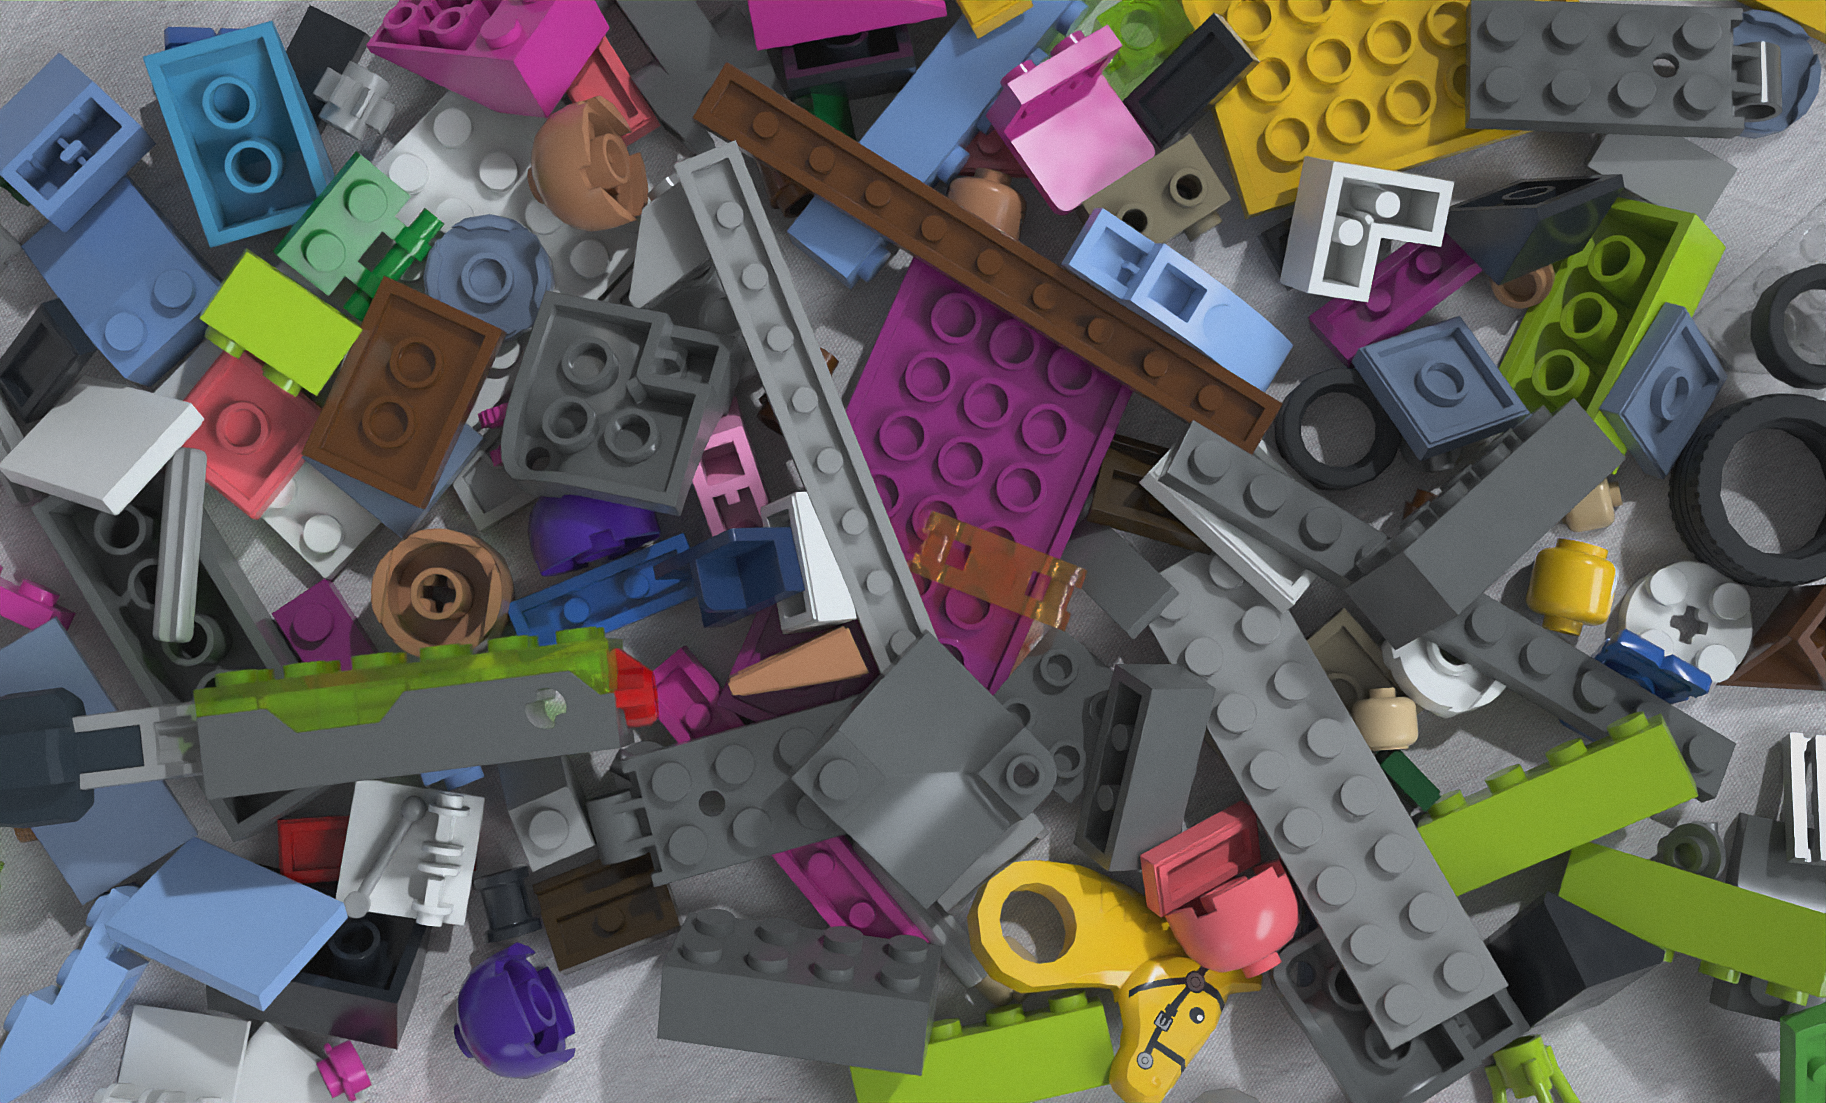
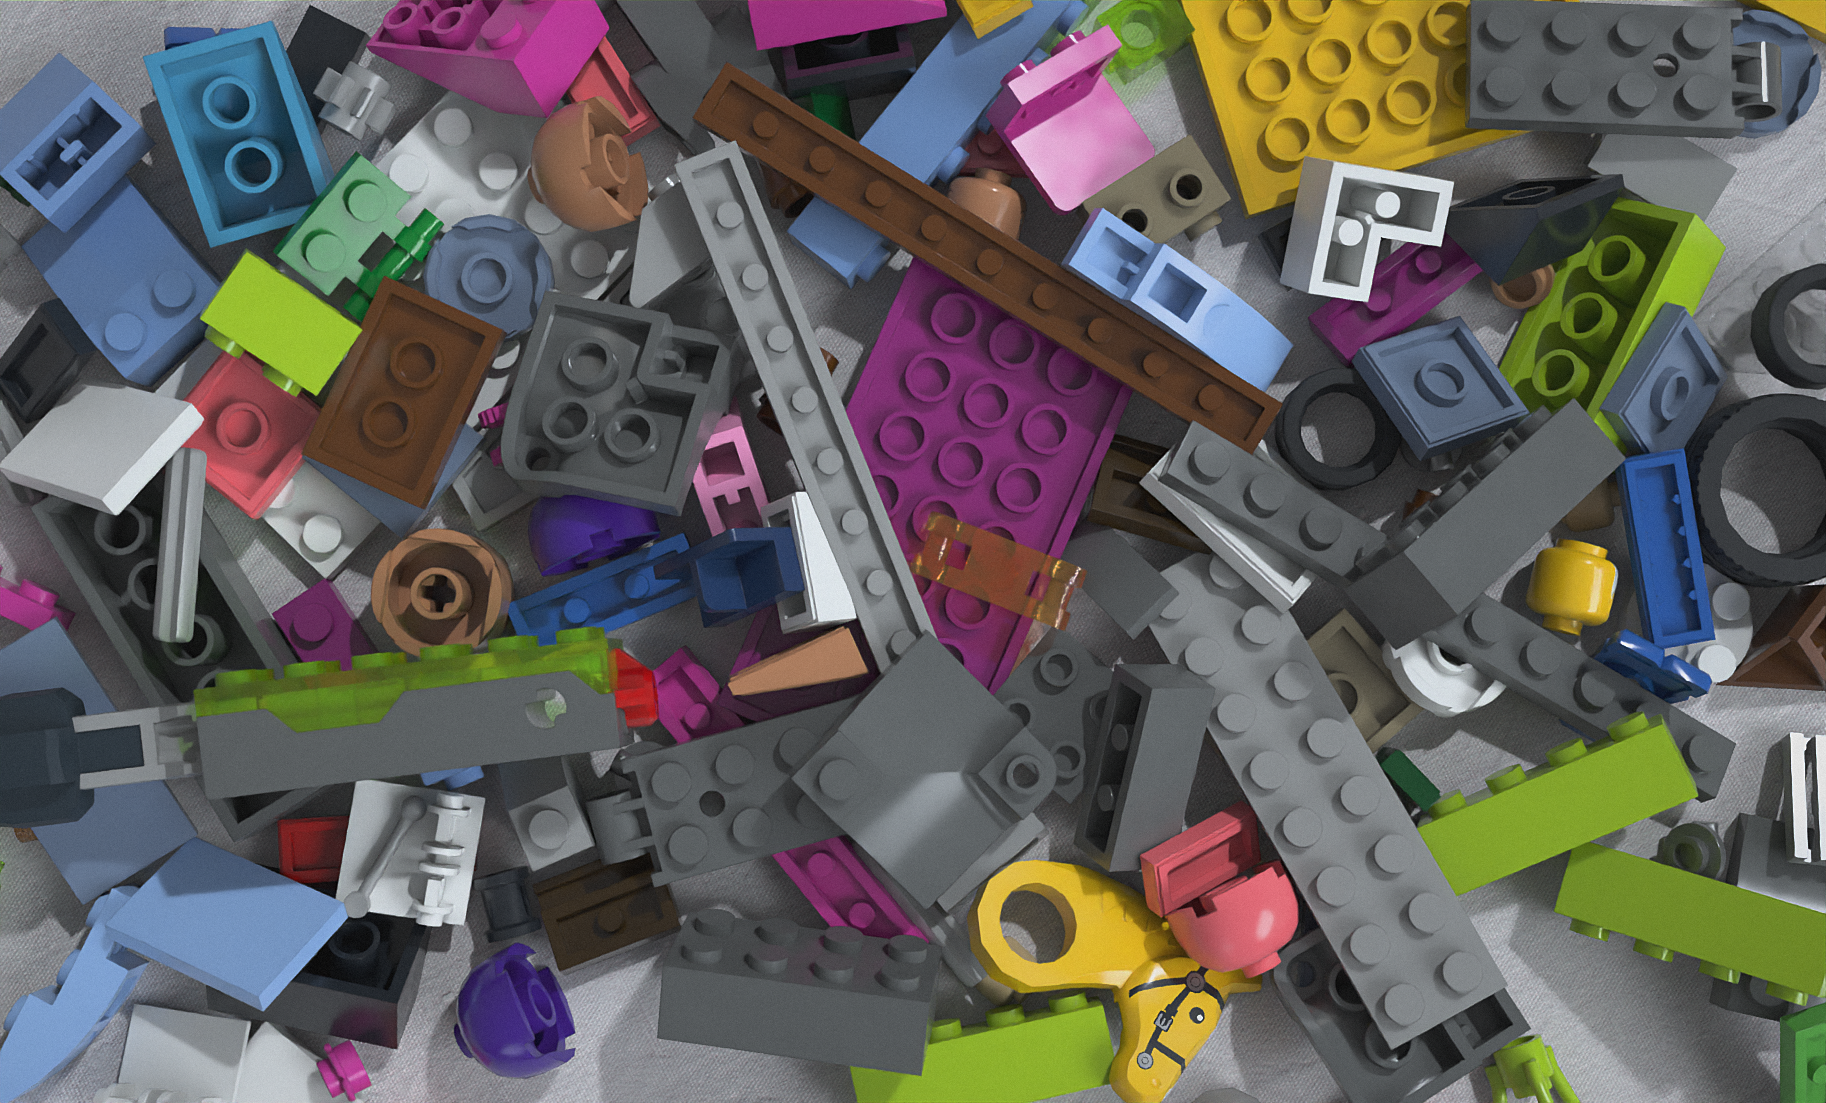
(1191, 81): black tile -> none
(1386, 720): tan piece -> none
(1566, 959): black slope -> none
(1664, 548): none -> blue plate

